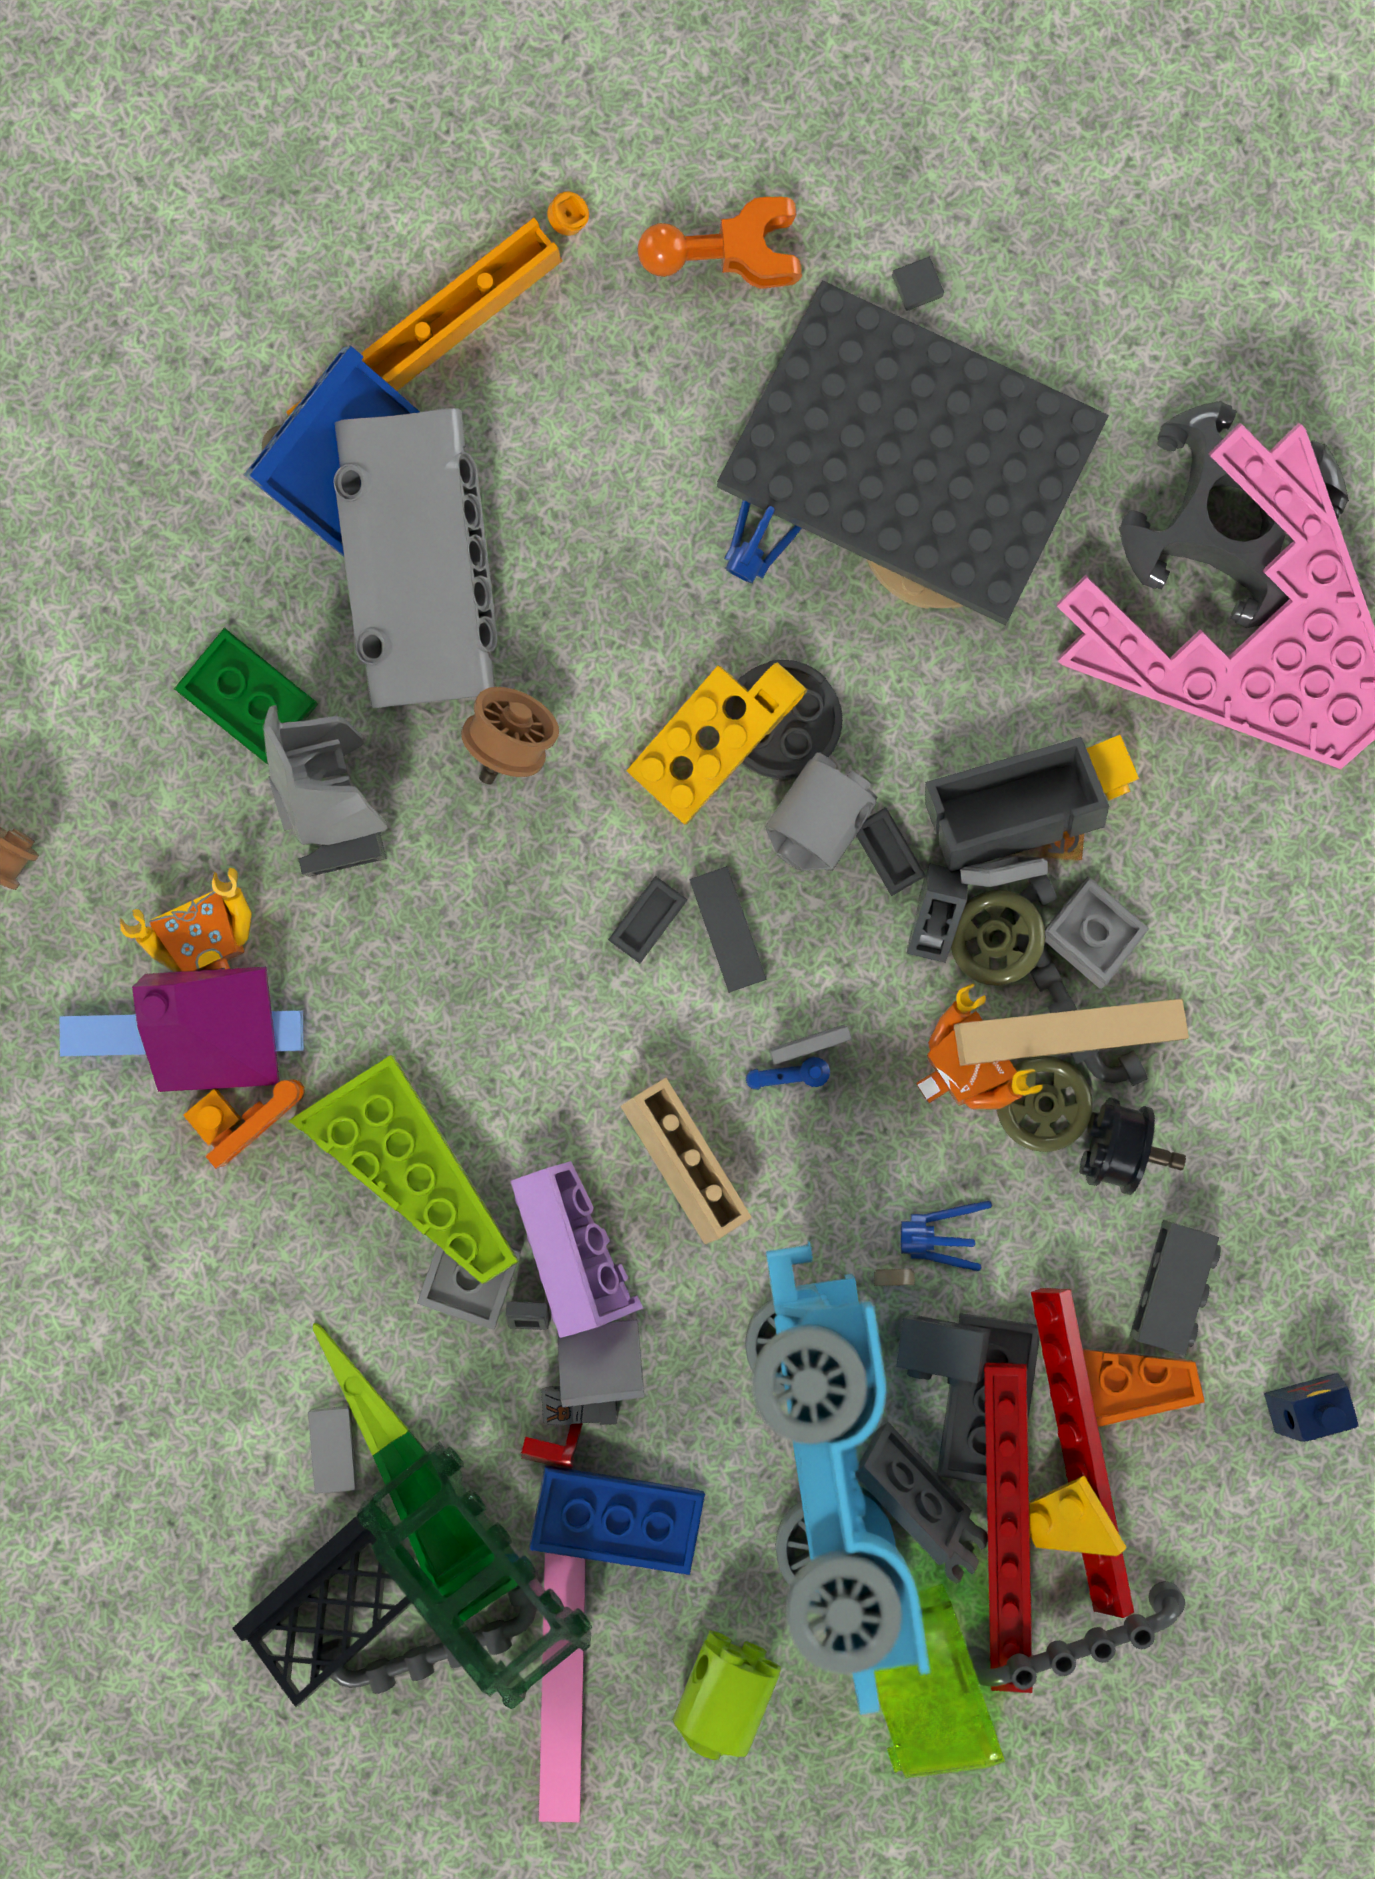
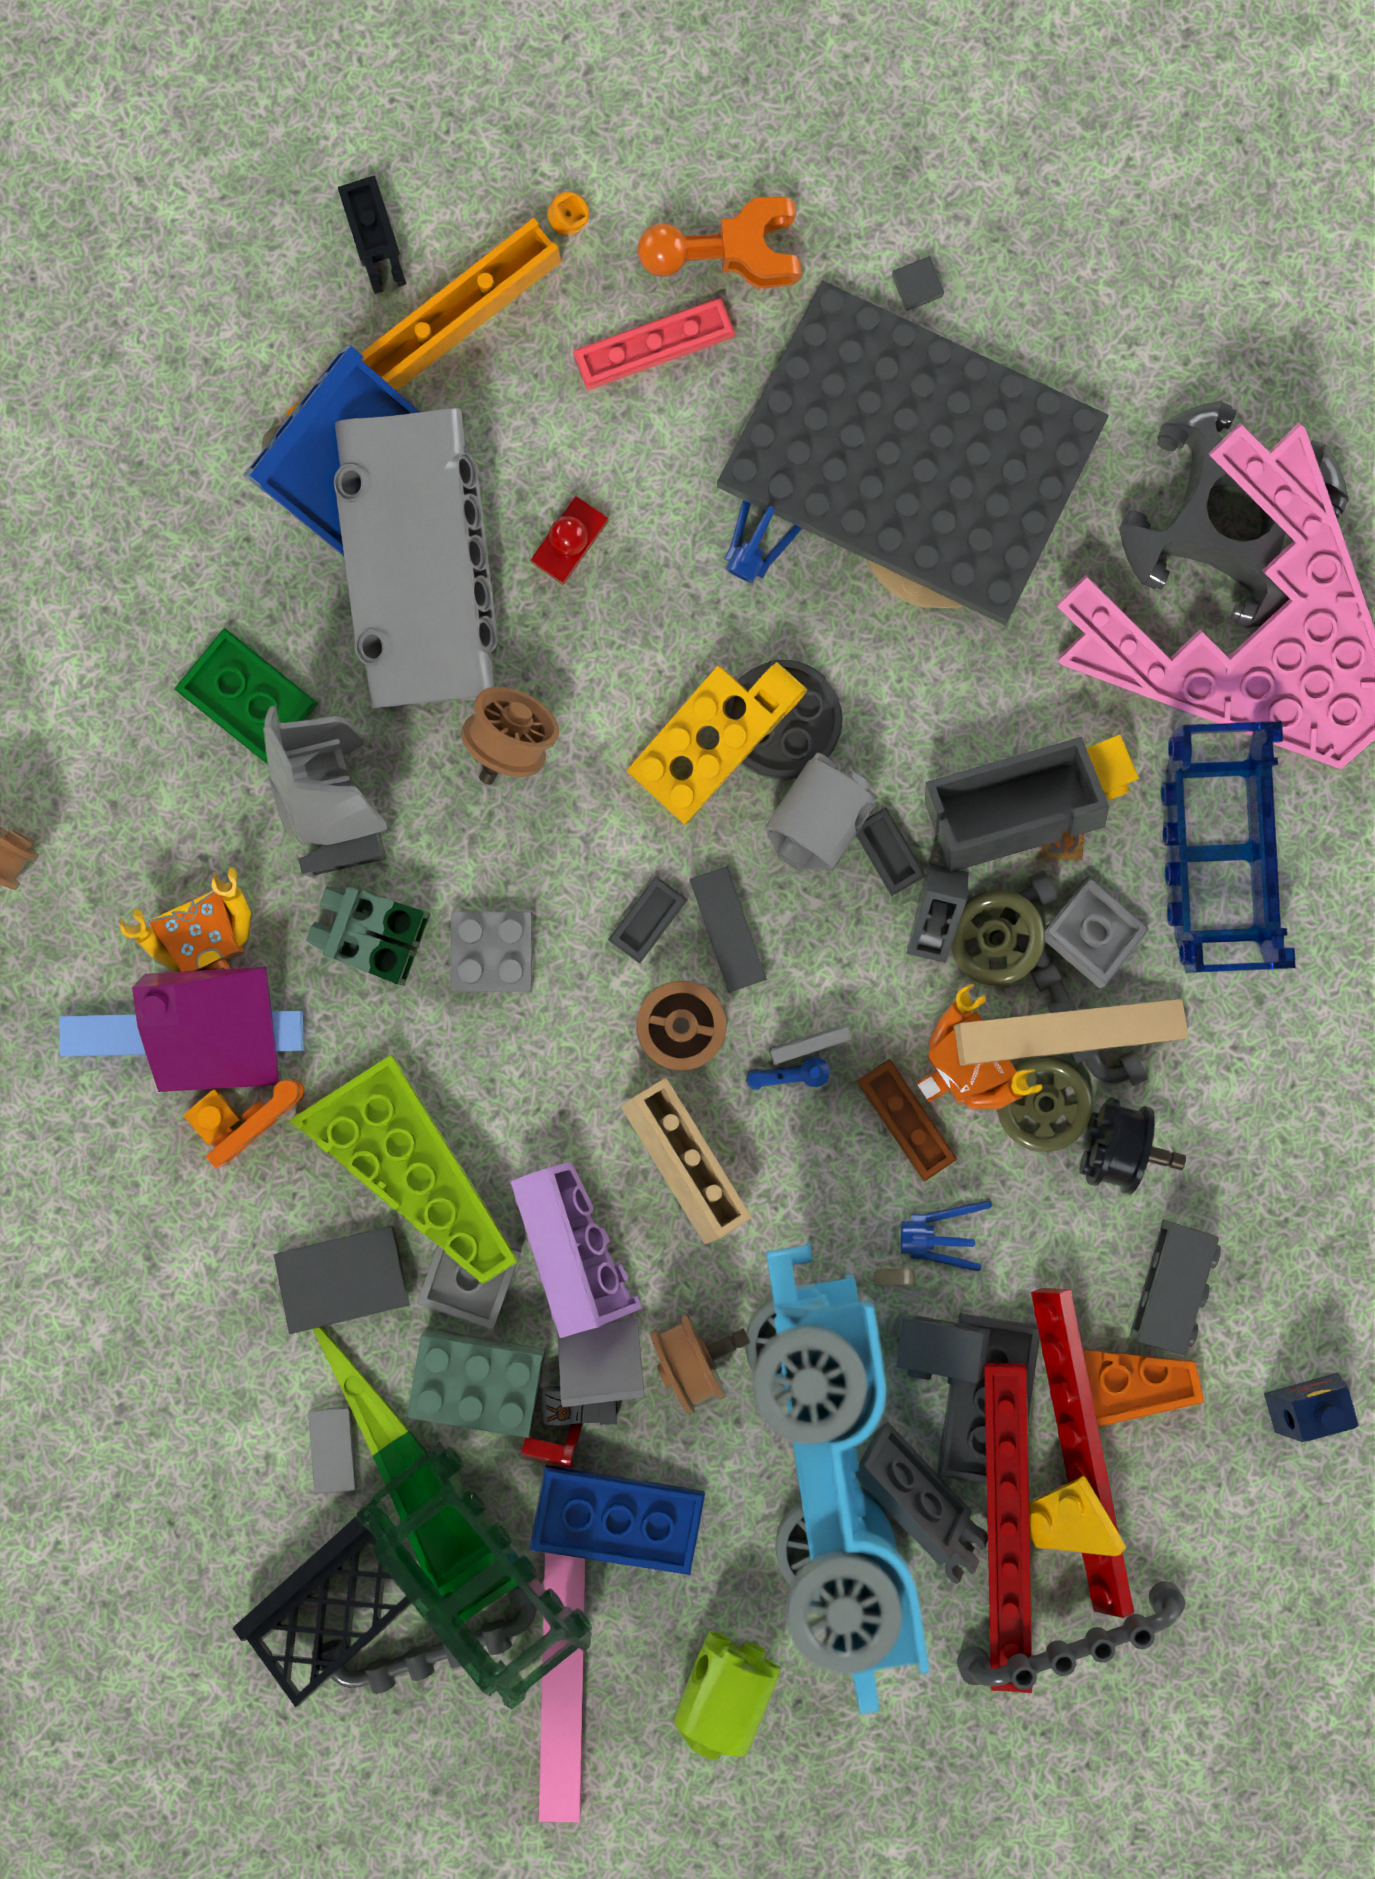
(341, 1279): none -> dark grey tile
(356, 931): none -> sand green hips
(371, 229): none -> black hinge
(476, 1383): none -> sand green brick
(491, 951): none -> light grey plate
(527, 1315): dark grey tile -> none
(569, 540): none -> red tile
(654, 343): none -> coral tile
(681, 1025): none -> medium nougat wheel
(690, 1363): none -> medium nougat wheel
(906, 1120): none -> dark orange tile
(940, 1715): clear neon green windscreen -> none
(1004, 871): light grey tile -> none
(1258, 851): none -> clear blue windscreen

